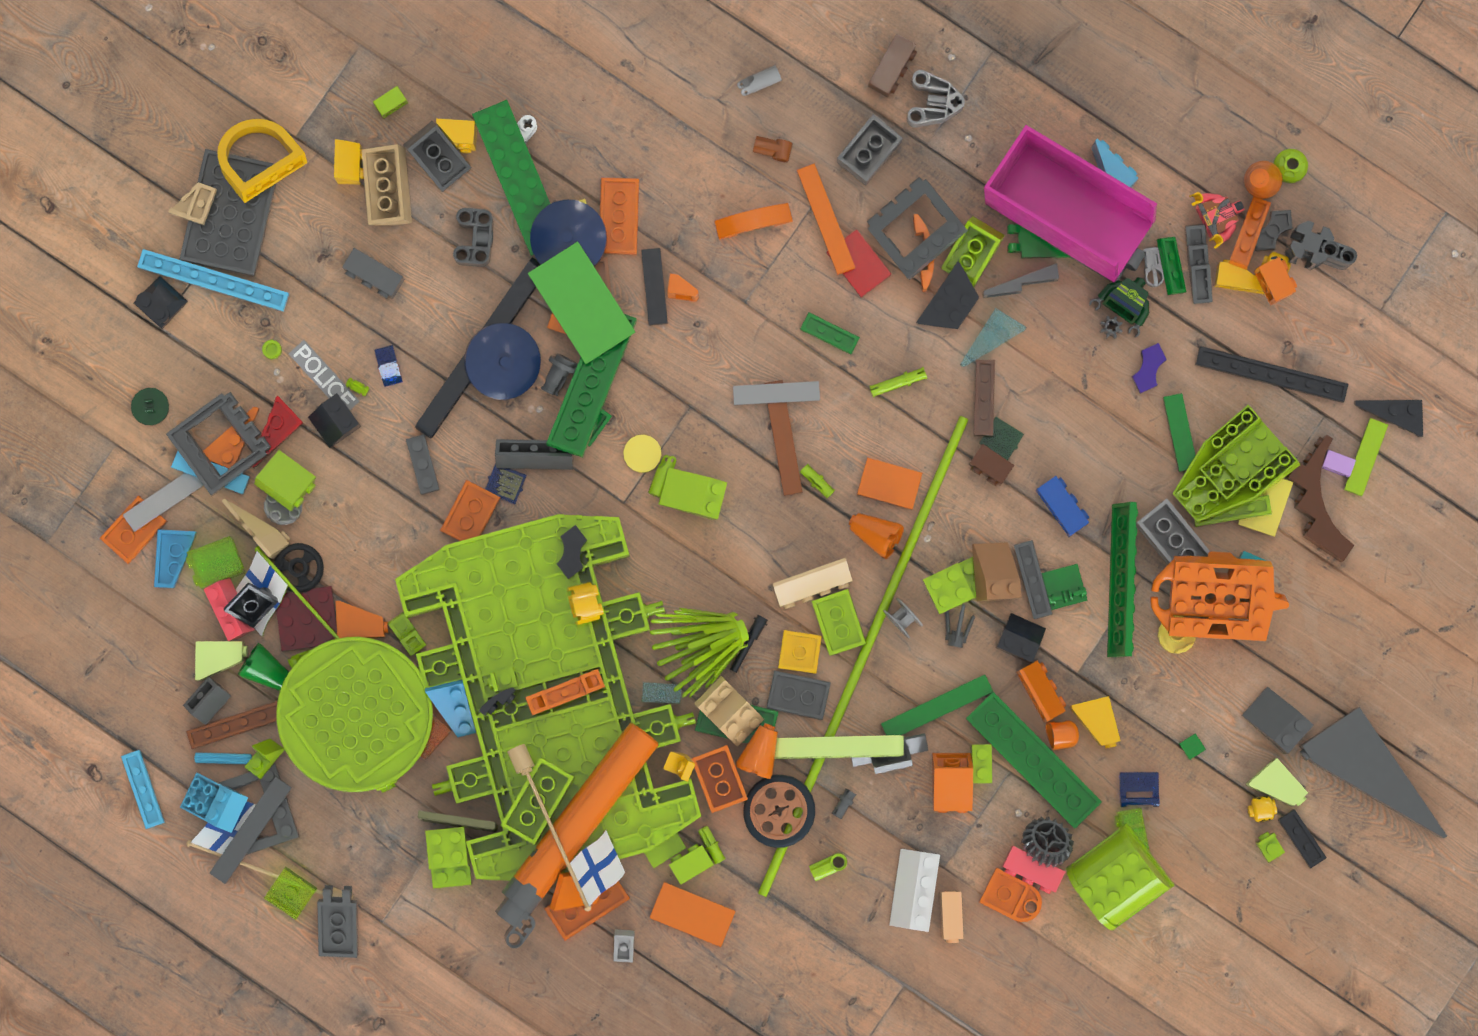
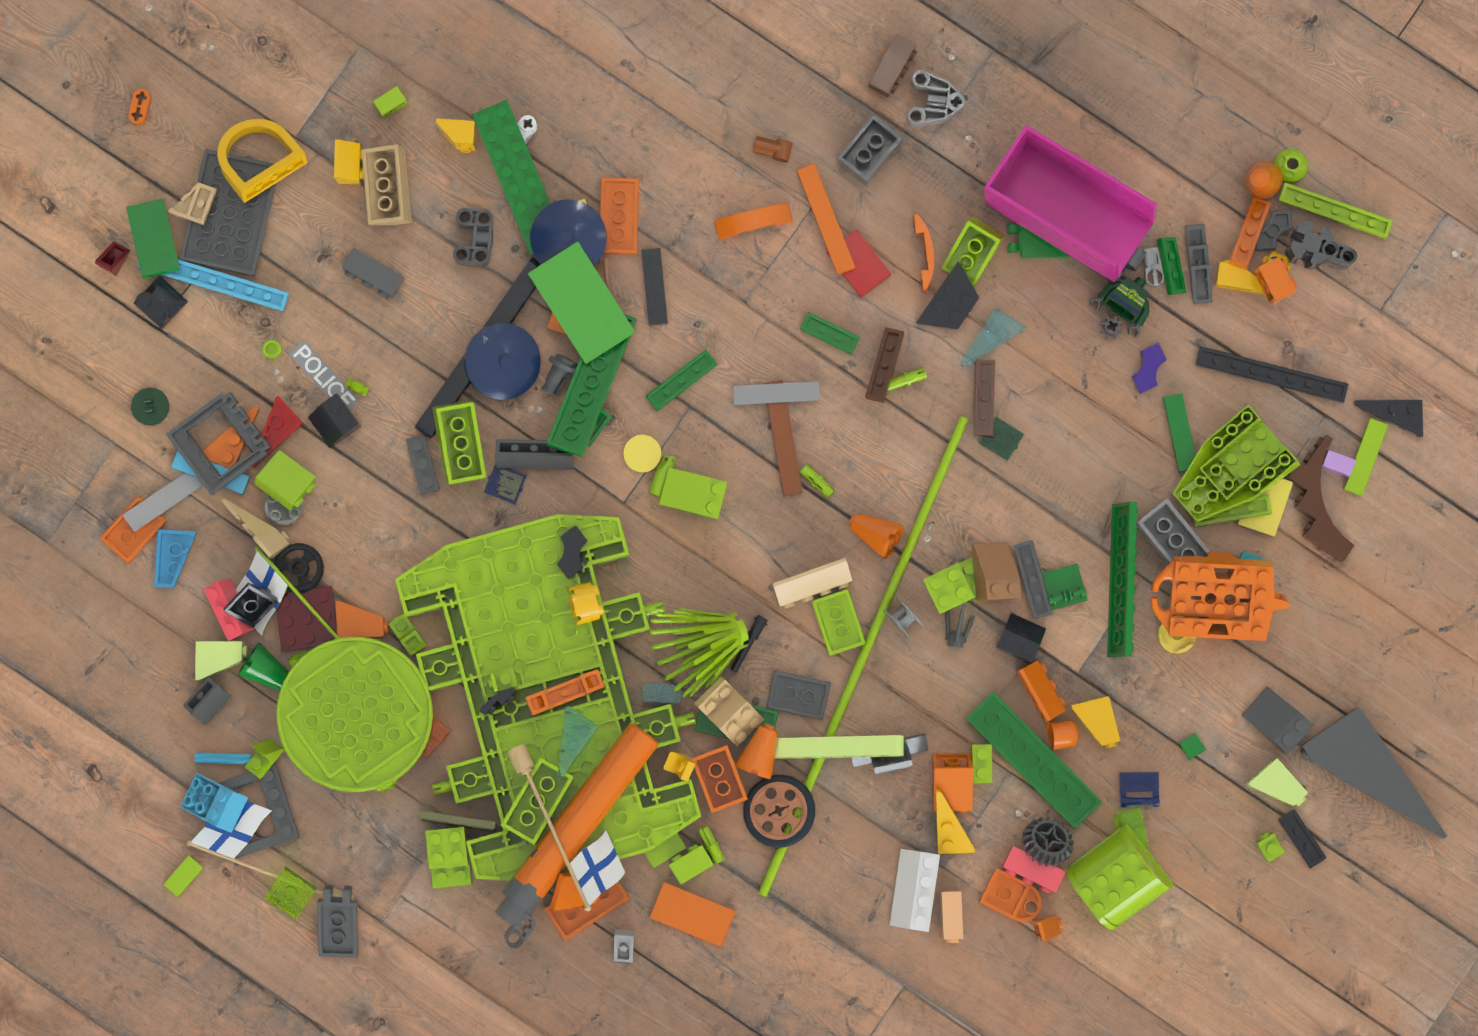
(112, 258): none -> dark red slope
(135, 105): none -> orange beam
(143, 789): medium azure tile -> none
(153, 238): none -> green tile
(183, 876): none -> lime tile
(215, 562): clear neon green brick -> none
(232, 725): dark orange tile -> none
(250, 830): dark grey tile -> none
(388, 365): clear blue slope -> none
(437, 156): dark grey slope -> none
(453, 706): dark azure wing -> none
(459, 442): none -> lime brick
(470, 512): orange tile -> none
(575, 736): none -> clear light blue wing
(681, 289): orange tile -> none
(681, 380): none -> green tile
(759, 80): light grey piece -> none
(799, 651): yellow tile -> none
(826, 866): lime piece -> none
(843, 804): dark grey pin -> none
(884, 365): none -> reddish brown plate
(889, 483): orange tile -> none
(929, 248): dark grey hinge -> none
(937, 707): green tile -> none
(950, 834): none -> yellow wing
(991, 465): reddish brown brick -> none
(1044, 275): dark grey slope -> none
(1047, 927): none -> orange slope
(1063, 505): blue brick -> none
(1113, 164): medium azure slope -> none
(1217, 215): torso -> none
(1262, 809): yellow head -> none
(1335, 210): none -> lime plate

